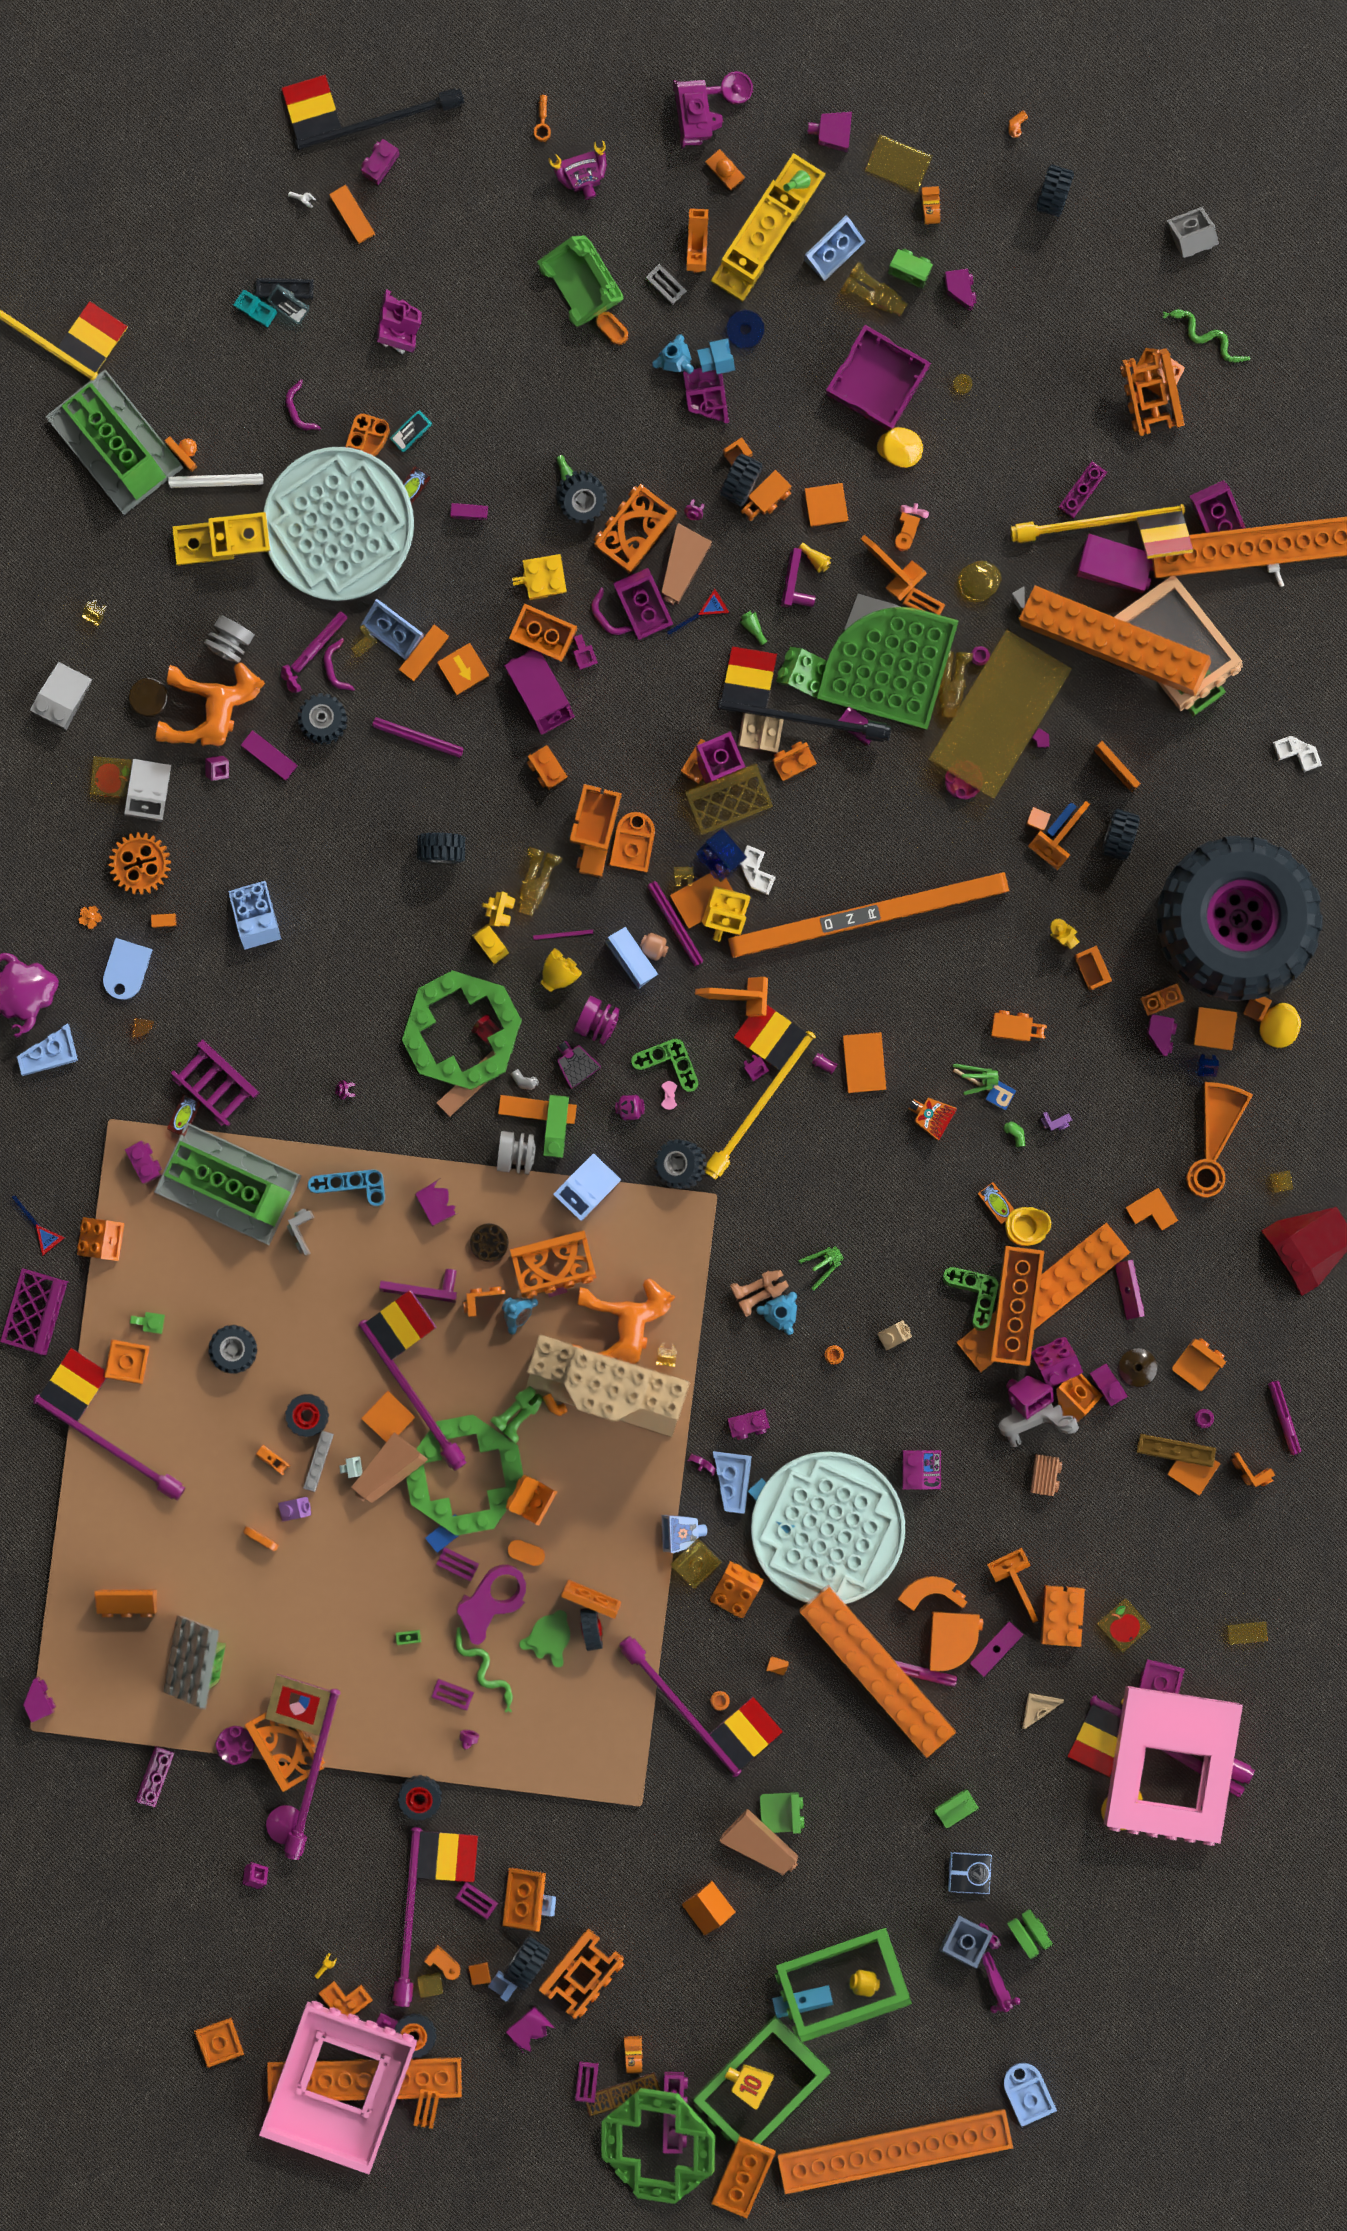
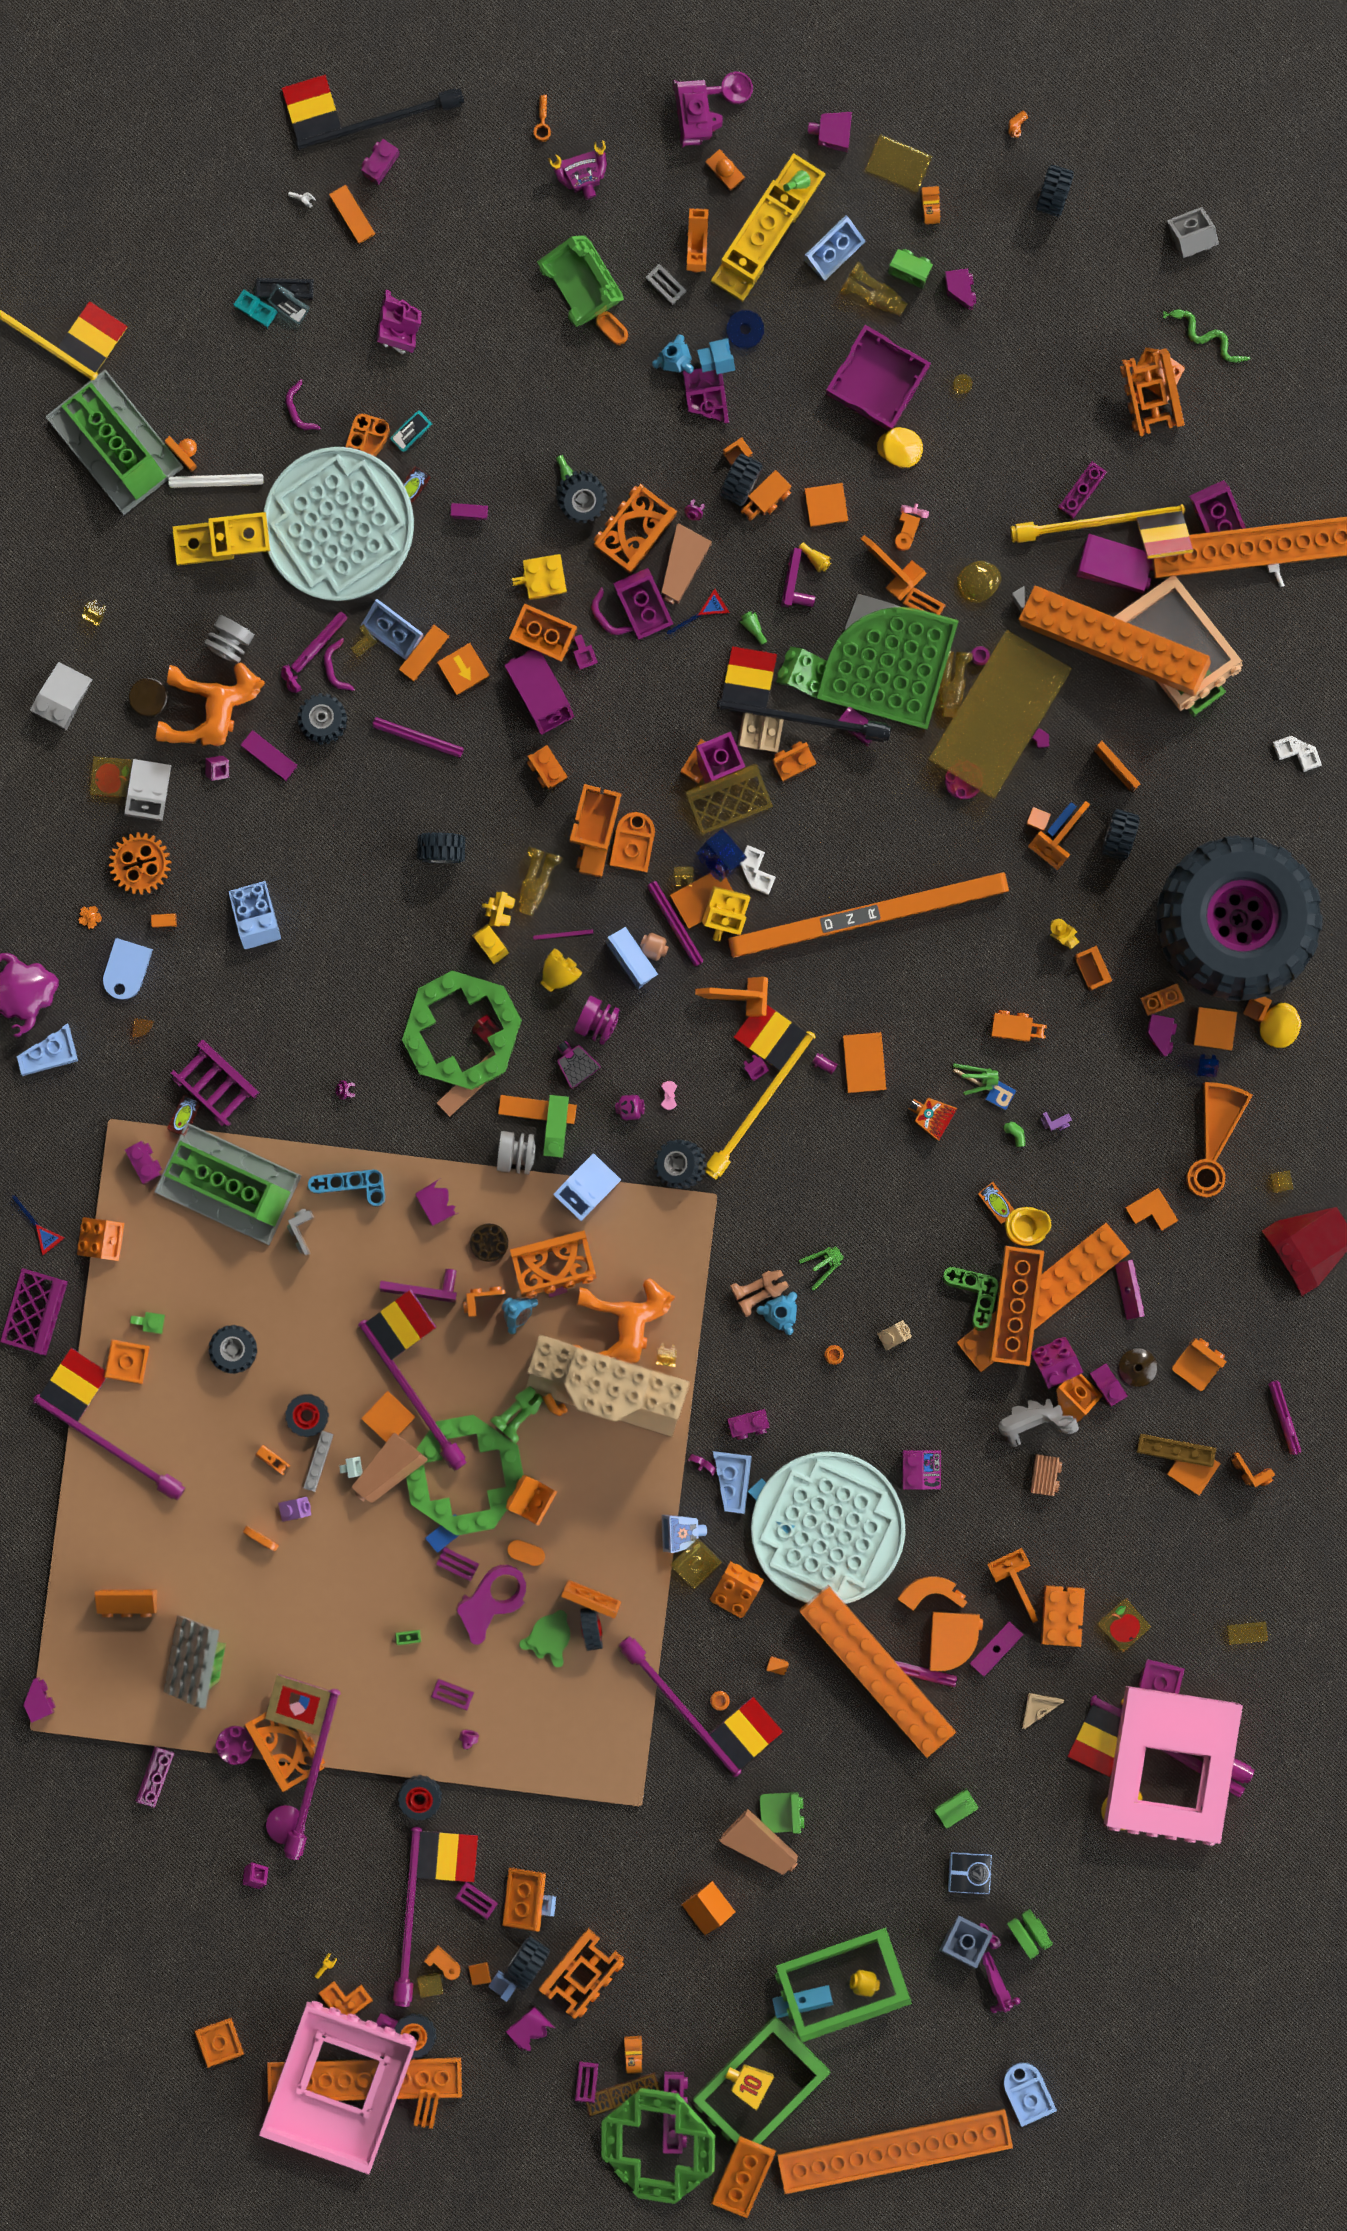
(508, 1696): bright green animal -> none
(523, 1082): light grey arm -> none
(668, 1054): bright green beam -> none
(1029, 1395): magenta torso -> none
(1204, 1418): magenta plate -> none

